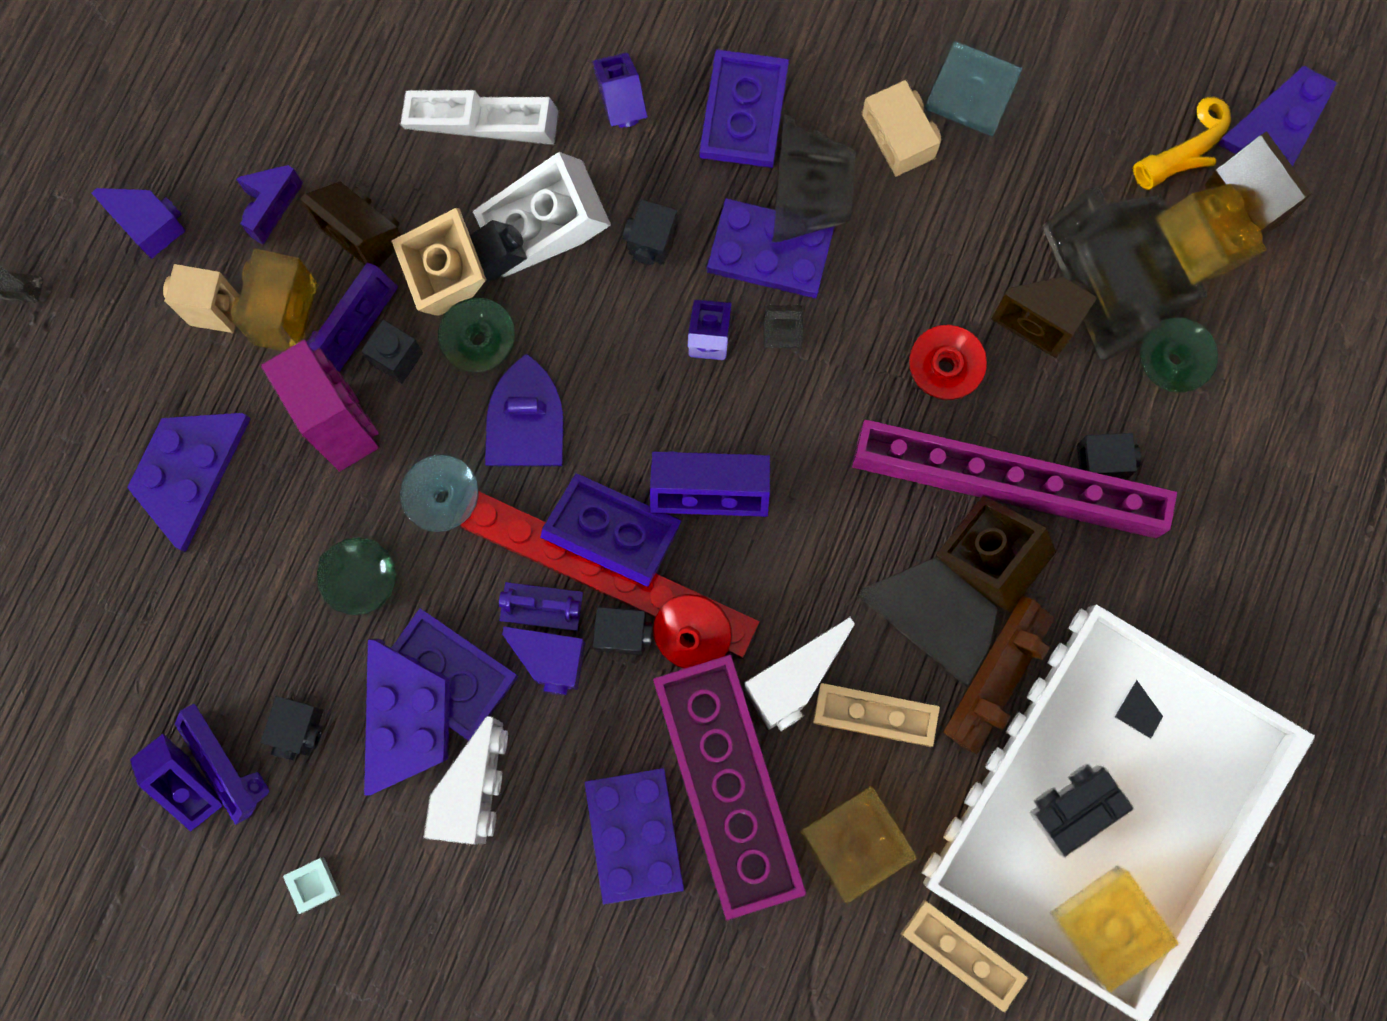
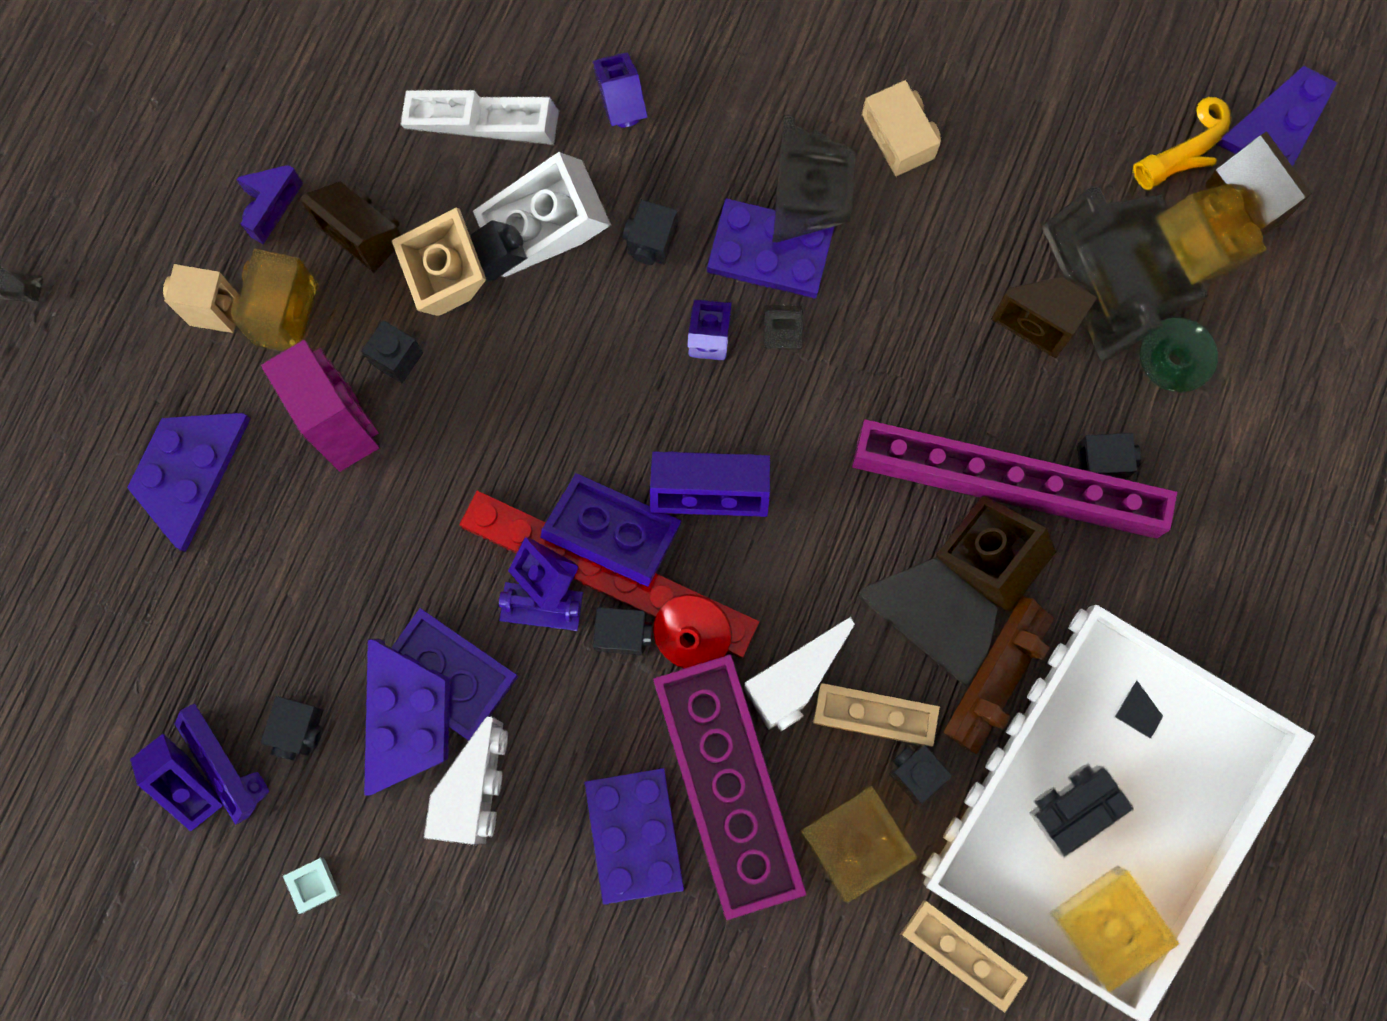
(143, 217): dark purple slope -> none
(353, 315): dark purple hinge -> none
(356, 576): clear green dish -> none
(425, 482): clear light blue dish -> none
(473, 318): clear green dish -> none
(524, 419): dark purple shield -> none
(542, 573): none -> dark purple slope
(548, 658): dark purple slope -> none
(744, 108): dark purple plate -> none
(919, 773): none -> black brick
(951, 345): red dish -> none
(973, 88): clear light blue tile -> none

